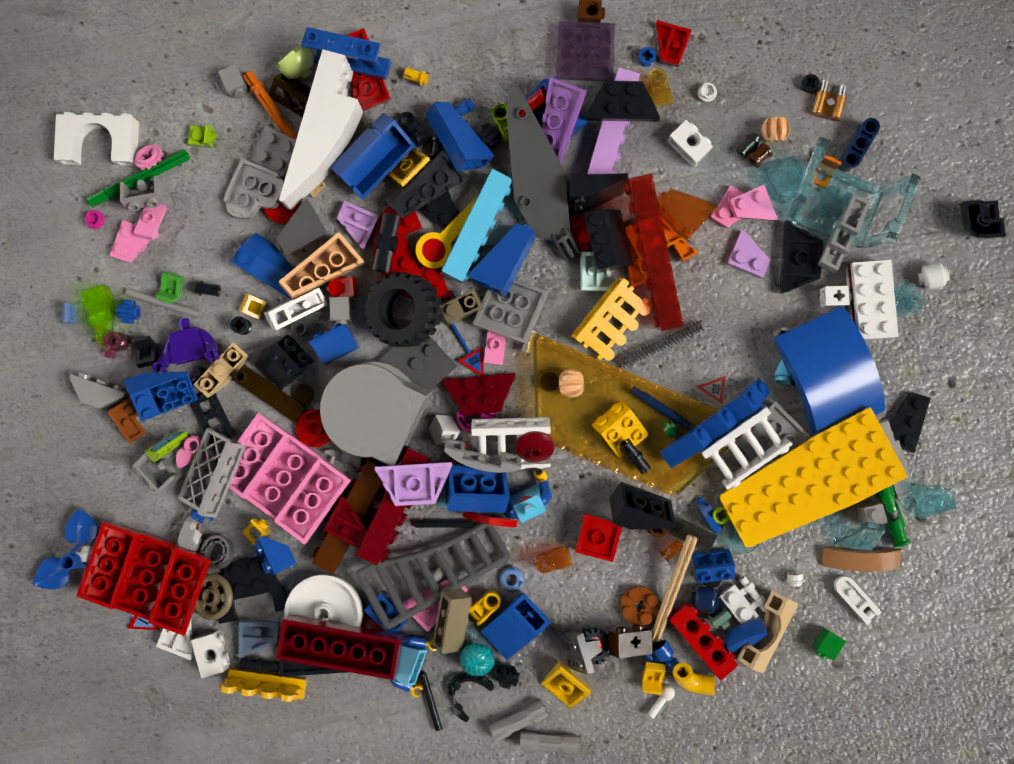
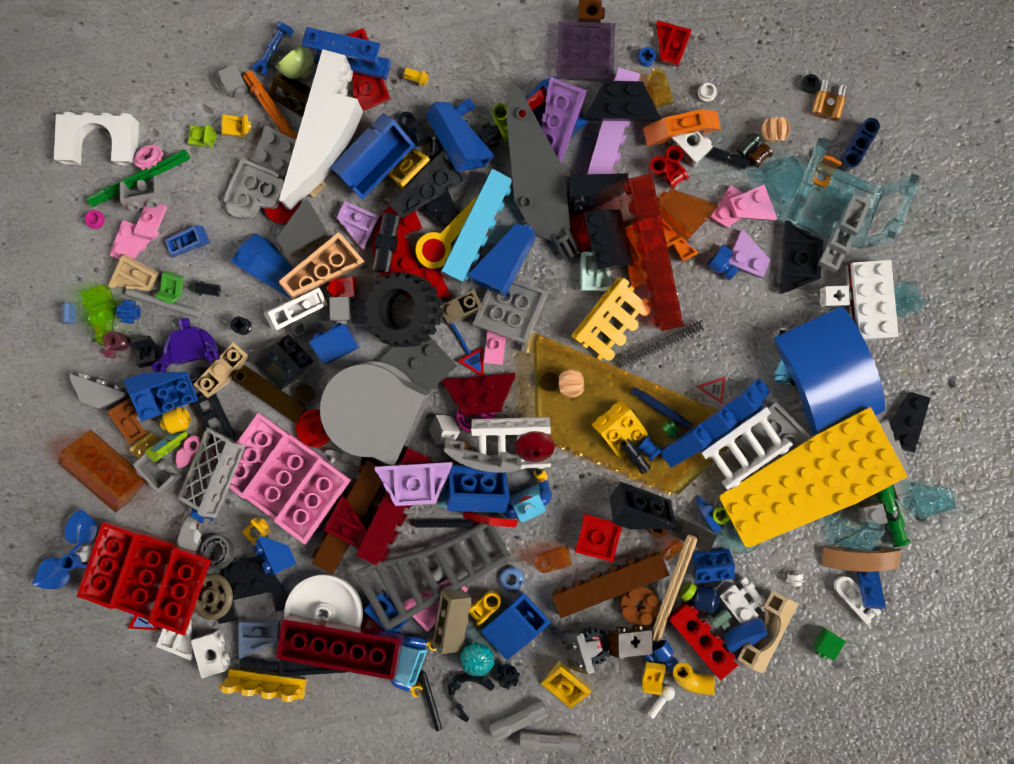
(101, 470): none -> clear orange slope
(133, 275): none -> tan wing
(142, 444): none -> clear yellow cone
(175, 420): none -> yellow head
(198, 238): none -> blue slope
(235, 125): none -> yellow bracket
(252, 306): yellow slope -> none
(283, 29): none -> blue piece
(610, 584): none -> reddish brown brick
(648, 448): none -> blue bush
(670, 167): none -> red piece
(681, 124): none -> orange slope
(687, 591): none -> lime tile
(720, 263): none -> blue piece
(727, 157): none -> black piece
(871, 590): none -> blue plate
(934, 276): white head -> none
(982, 219): black brick -> none

